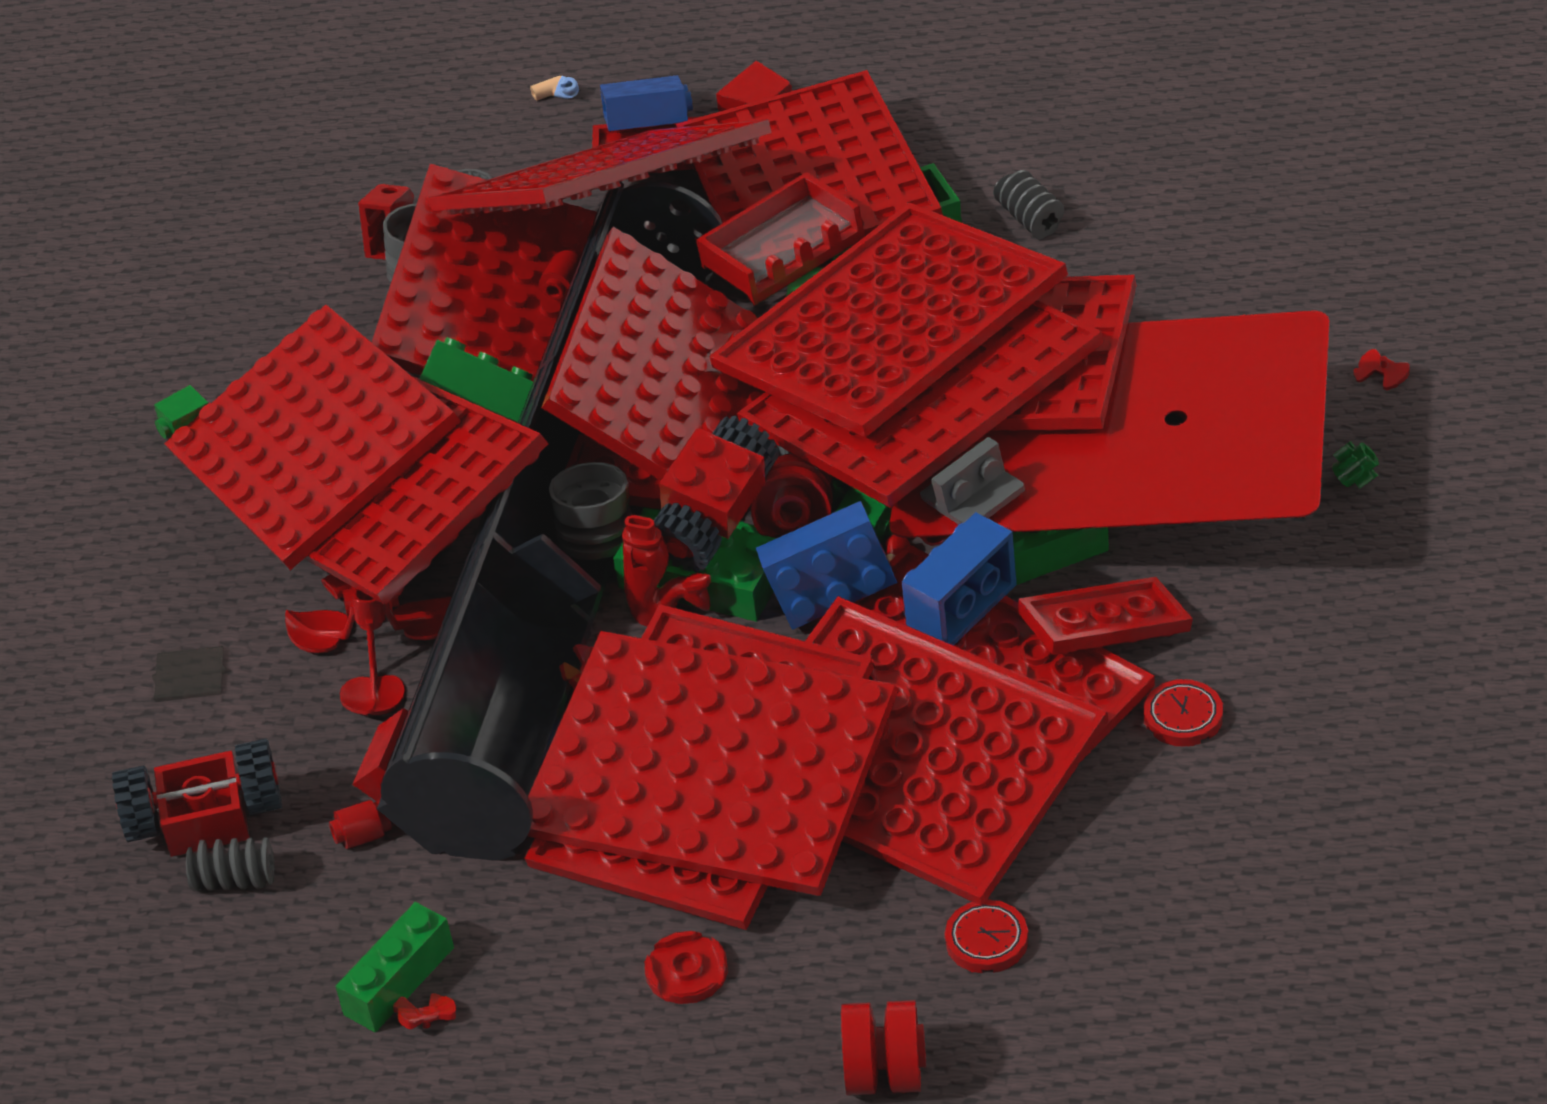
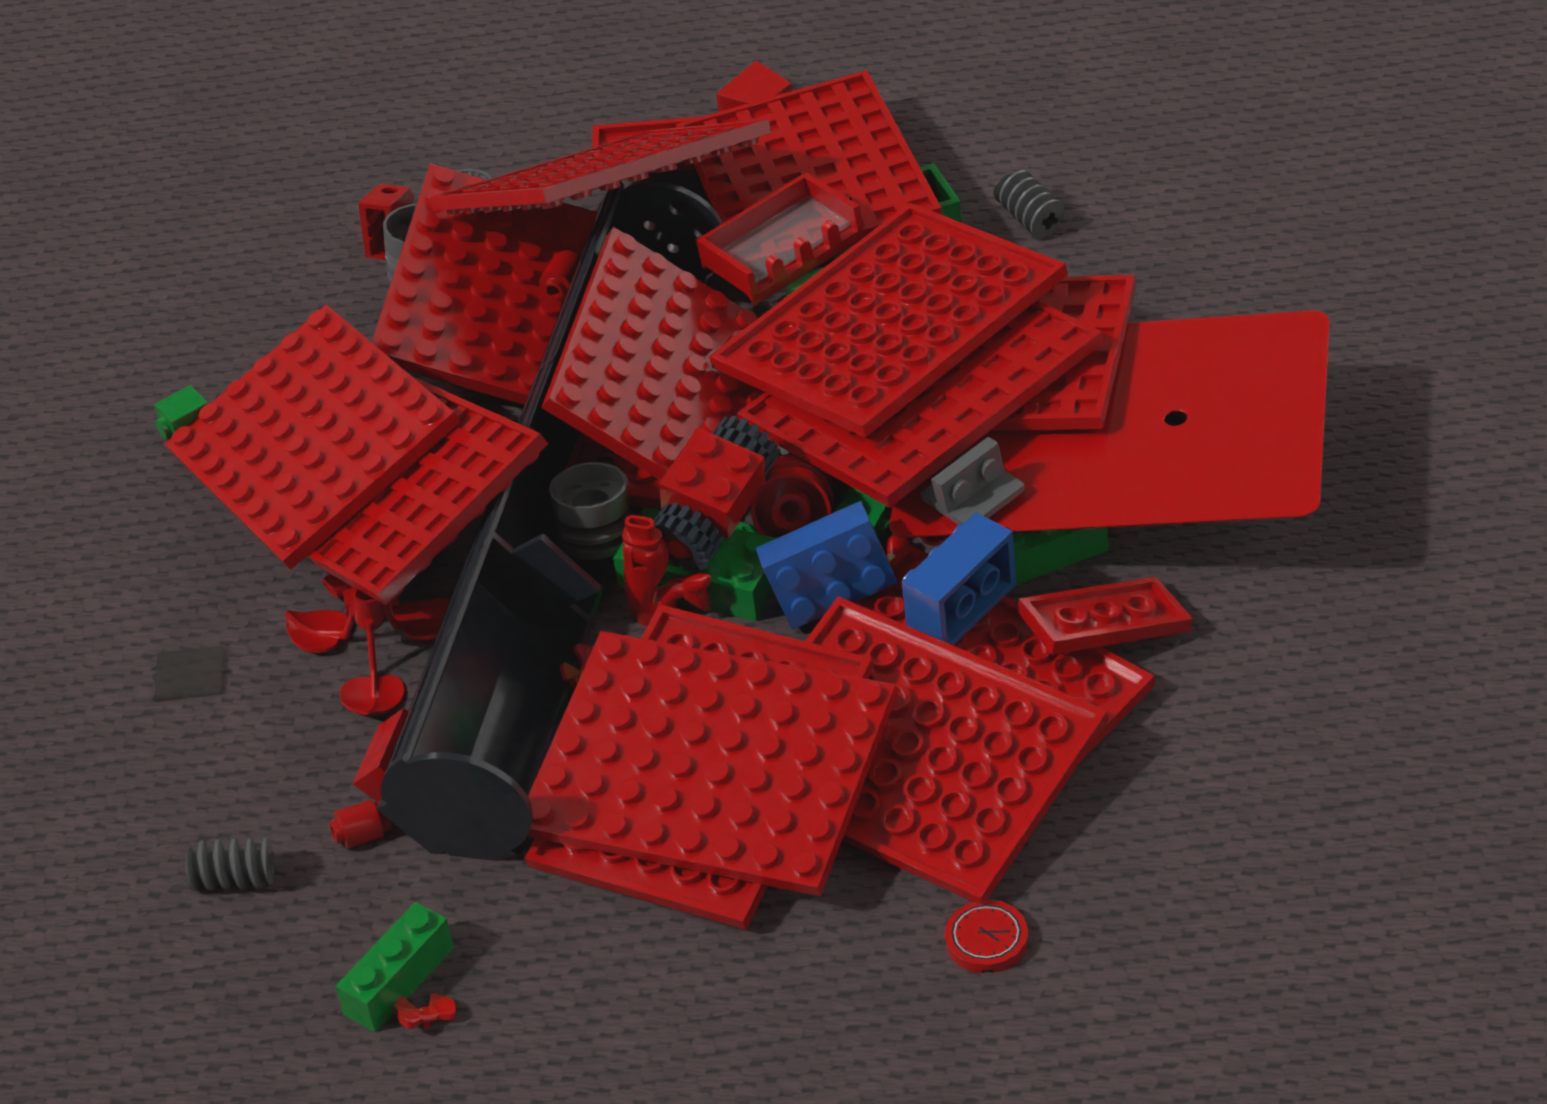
(198, 797): brick -> none
(477, 379): green brick -> none
(558, 87): arm -> none
(645, 102): blue brick -> none
(686, 980): red tile -> none
(891, 1047): red wheel -> none
(1183, 712): red tile -> none
(1355, 464): green gear -> none
(1373, 362): red piece -> none

